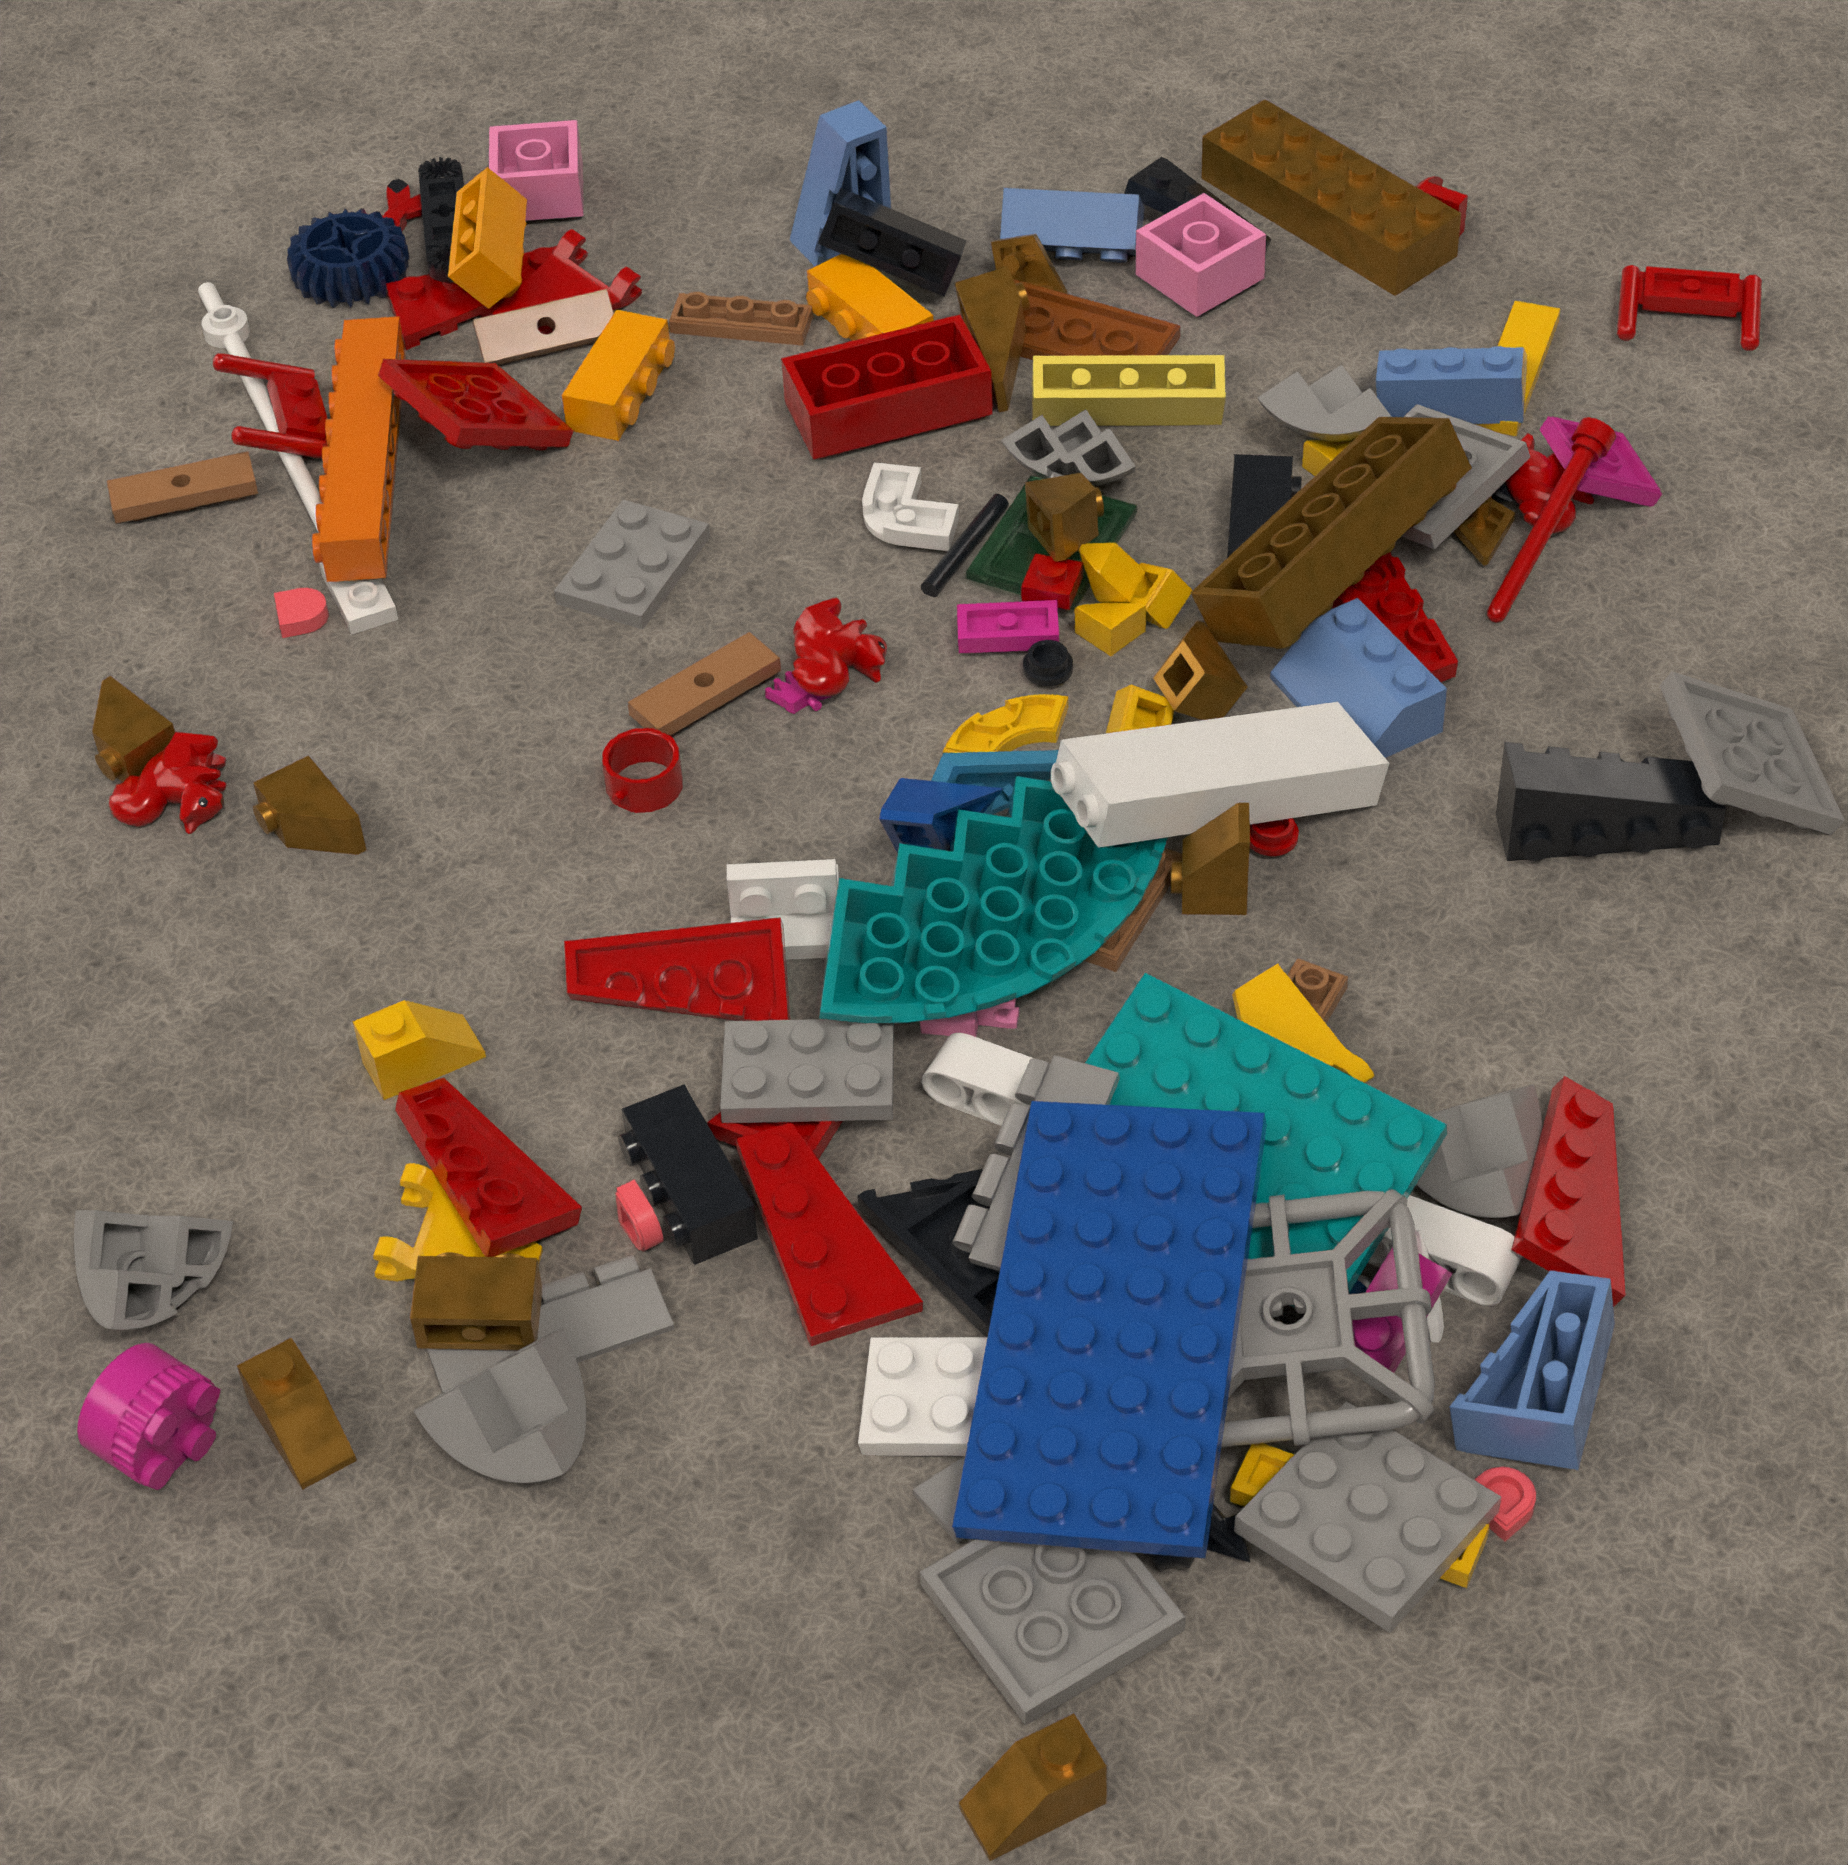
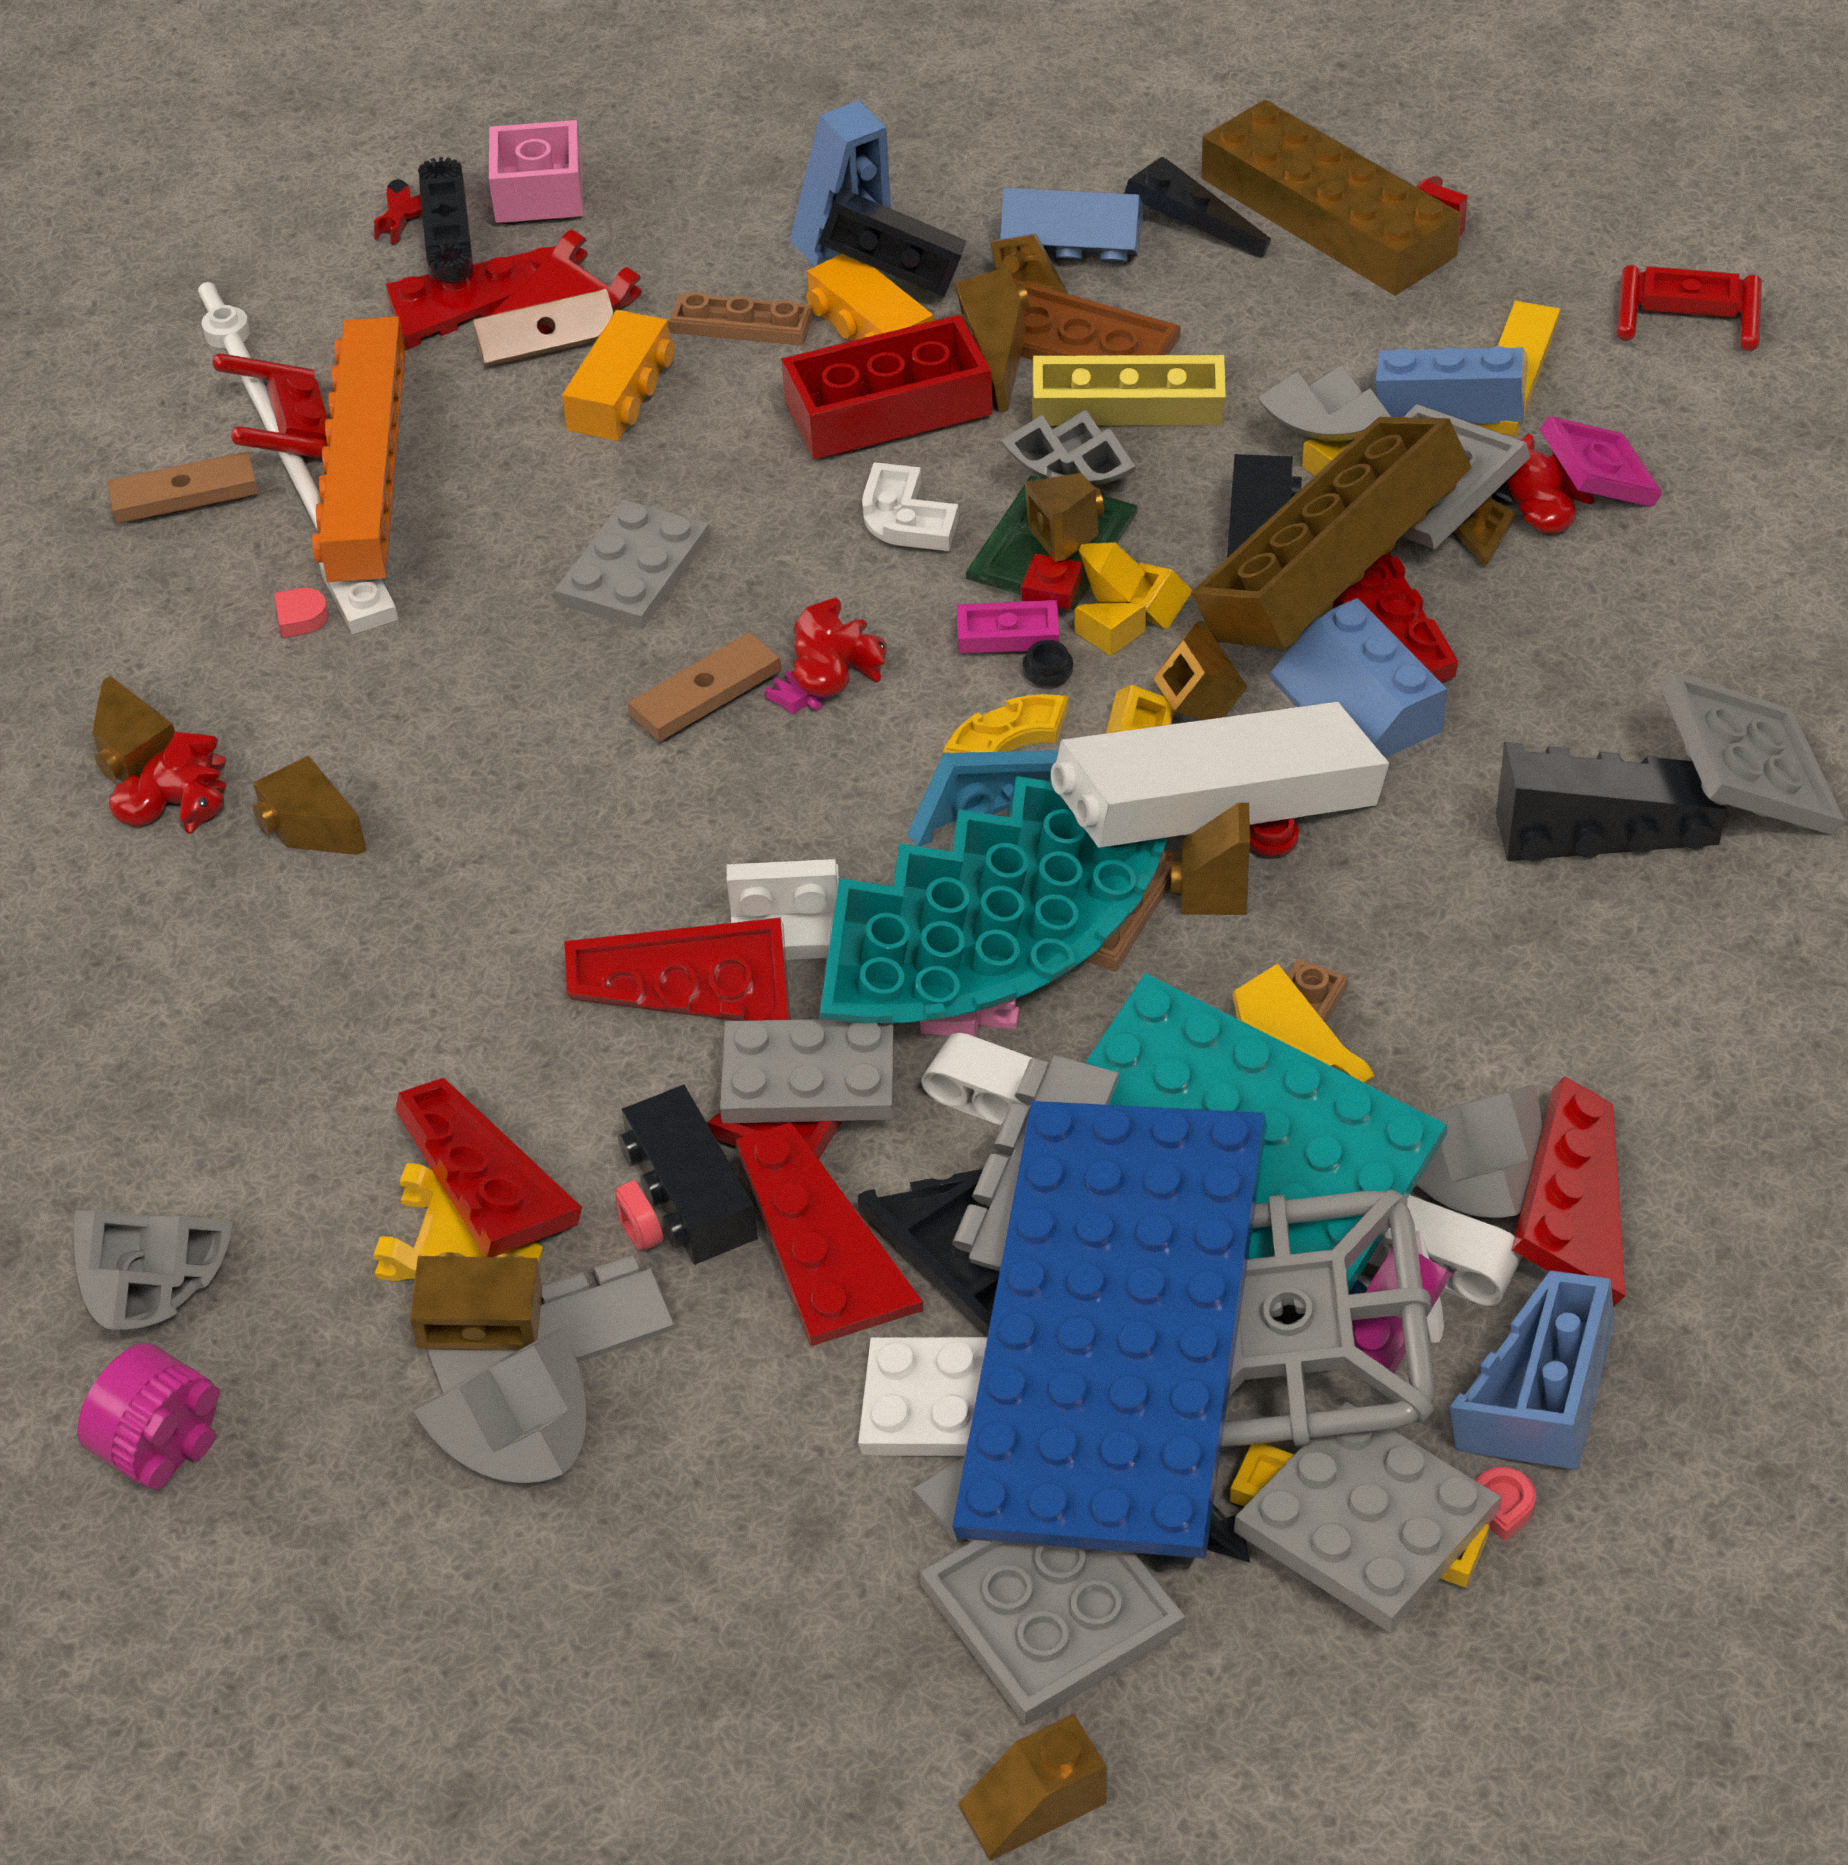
(296, 1413): pearl gold slope -> none
(347, 257): dark blue gear -> none
(414, 1045): yellow slope -> none
(475, 404): red plate -> none
(488, 238): light orange brick -> none
(636, 747): red piece -> none
(926, 811): blue slope -> none
(964, 545): black bar -> none
(1200, 254): bright pink brick -> none
(1590, 442): red piece -> none

